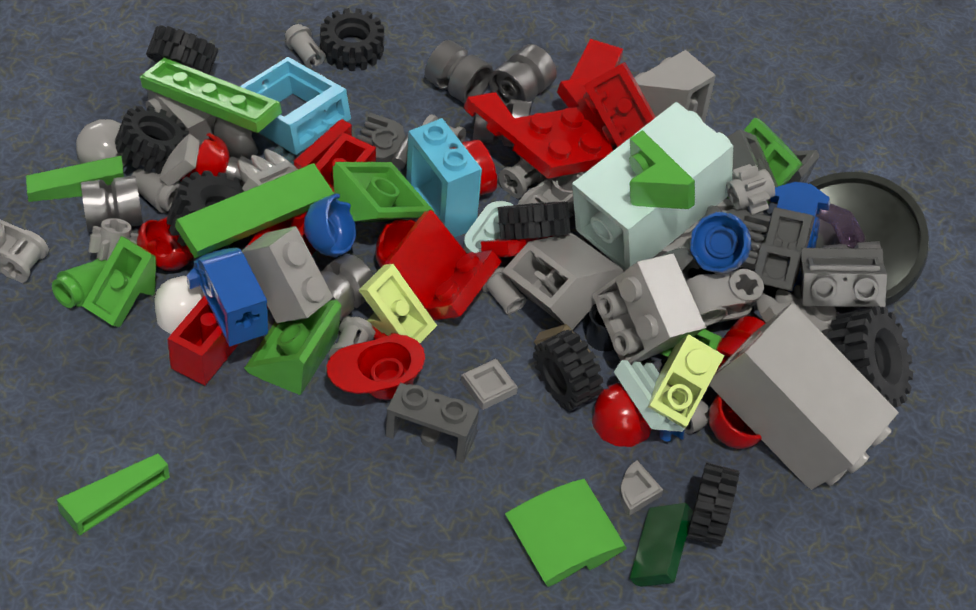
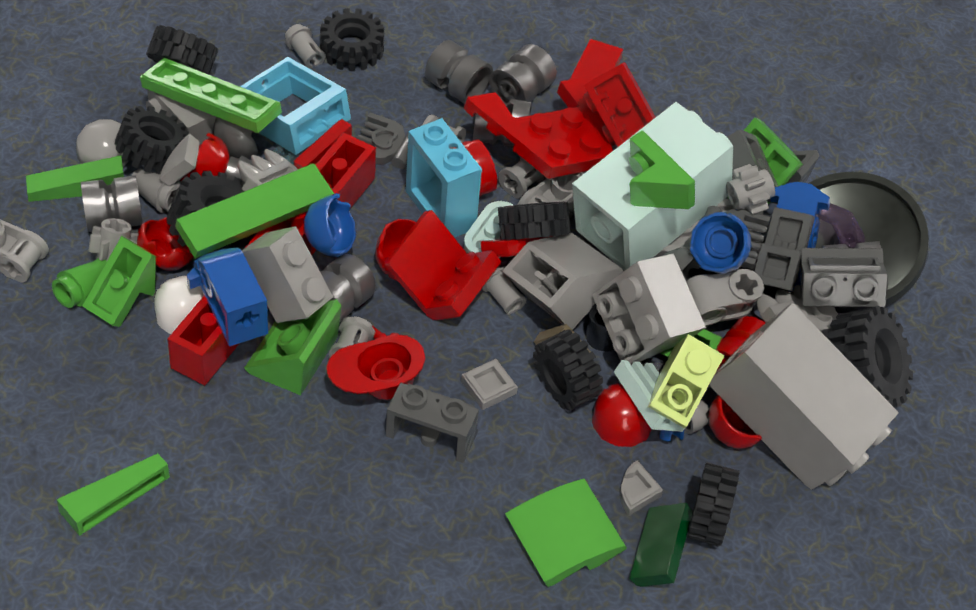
(377, 192): bright green slope -> none
(396, 305): yellowish green slope -> none
(680, 81): light grey slope -> none

